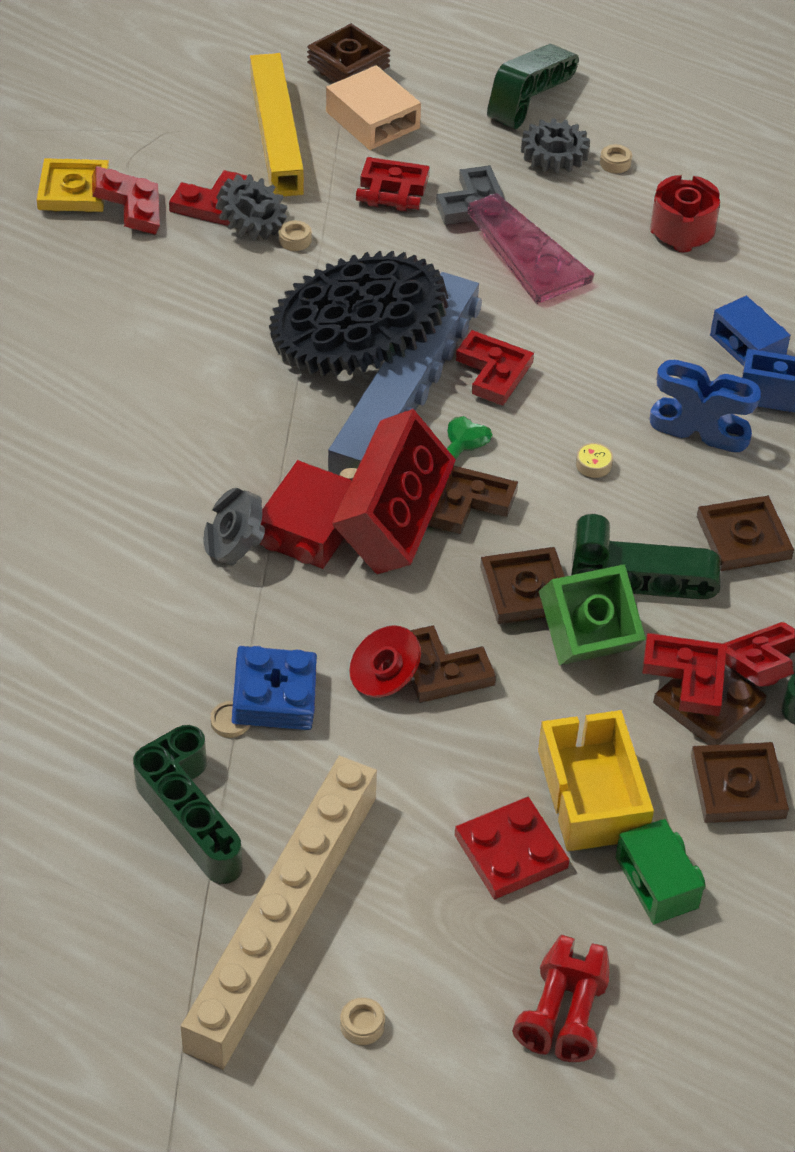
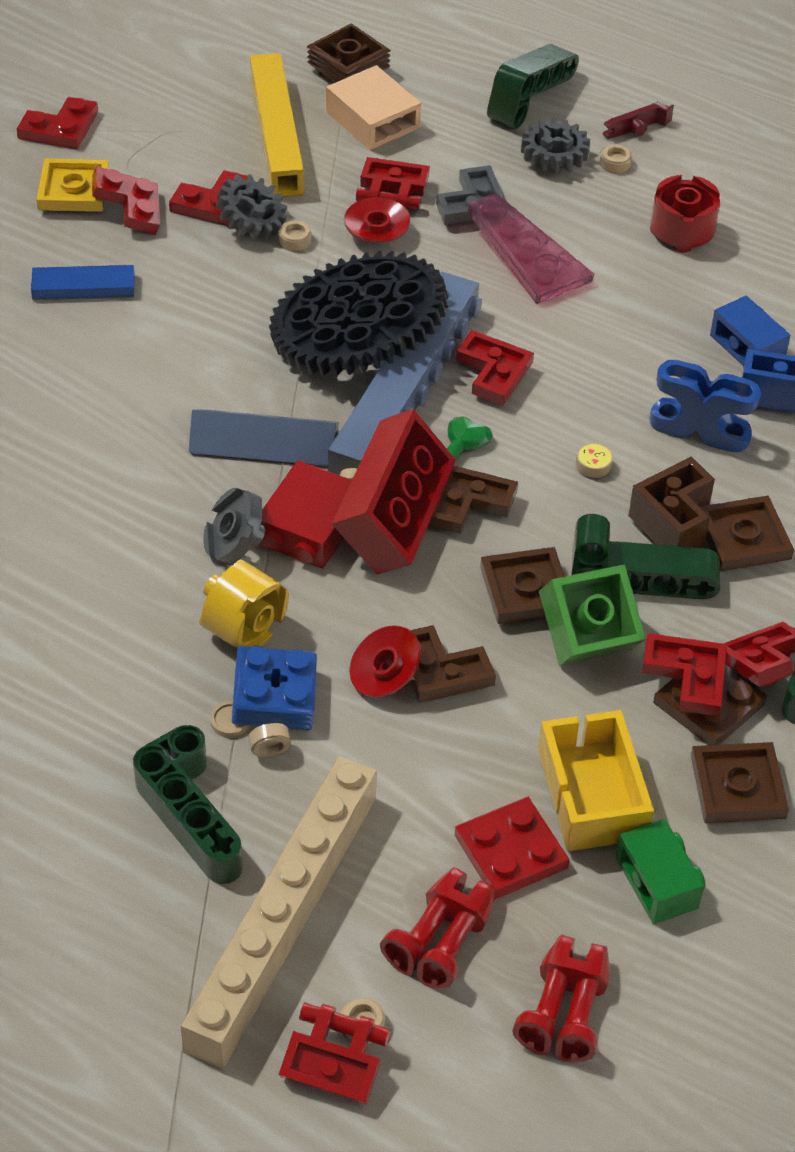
(64, 129): none -> red plate
(83, 282): none -> blue tile
(243, 605): none -> yellow brick
(261, 436): none -> sand blue panel
(269, 740): none -> tan tile
(332, 1066): none -> red plate
(377, 220): none -> red dish
(448, 903): none -> red piece
(639, 120): none -> dark red piece
(670, 504): none -> reddish brown brick

